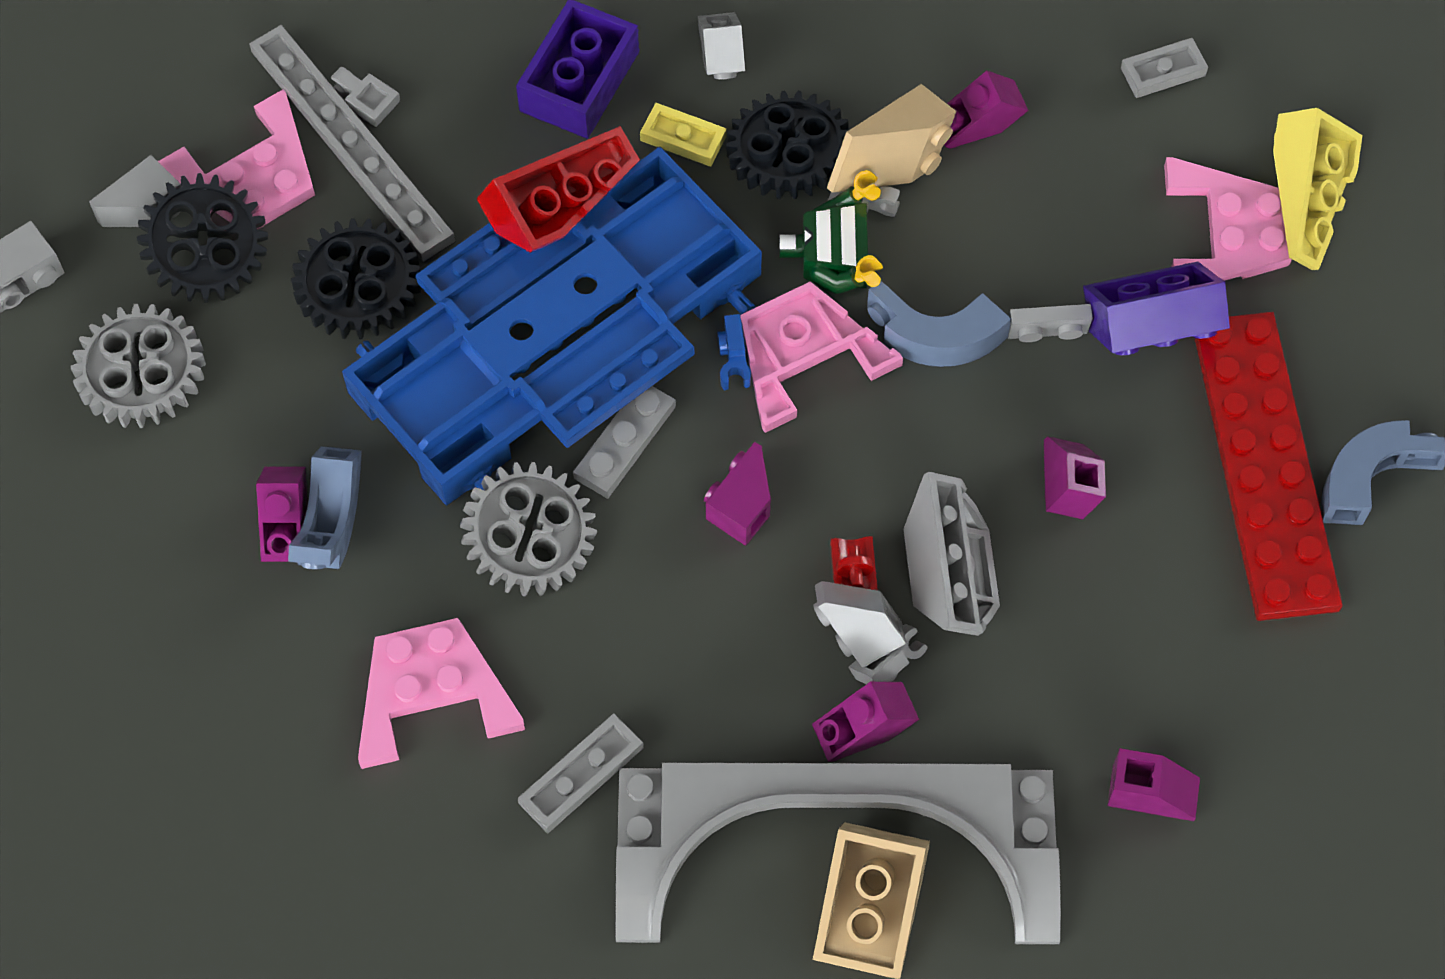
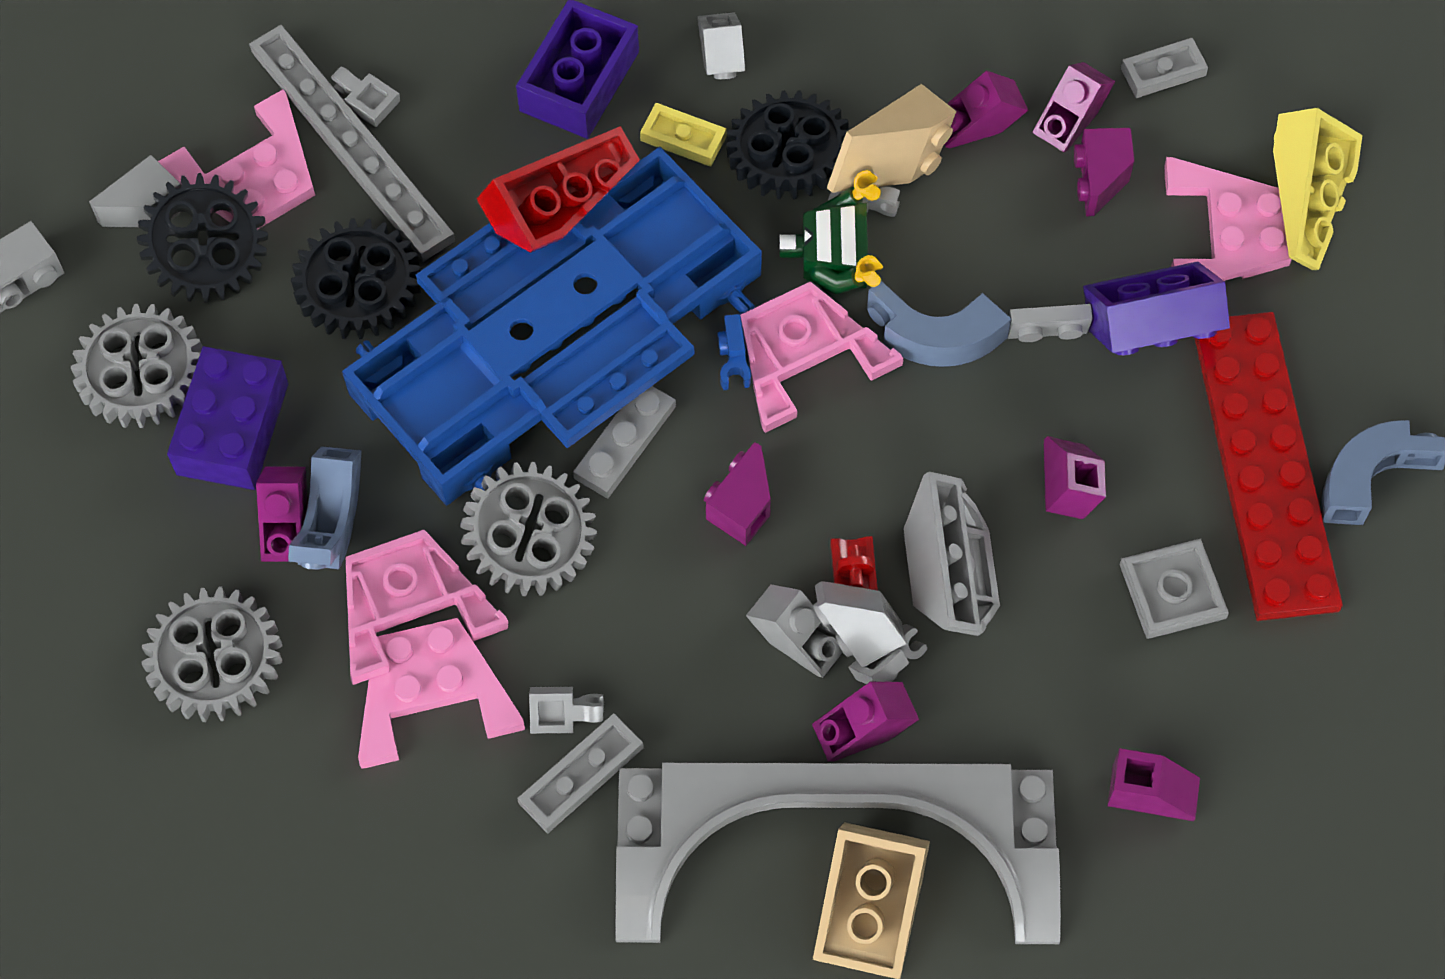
(228, 418): none -> dark purple brick
(251, 645): none -> light grey gear
(402, 584): none -> bright pink wing
(556, 710): none -> light grey plate
(793, 627): none -> light grey slope
(1073, 105): none -> slope
(1105, 164): none -> magenta slope
(1173, 588): none -> light grey plate

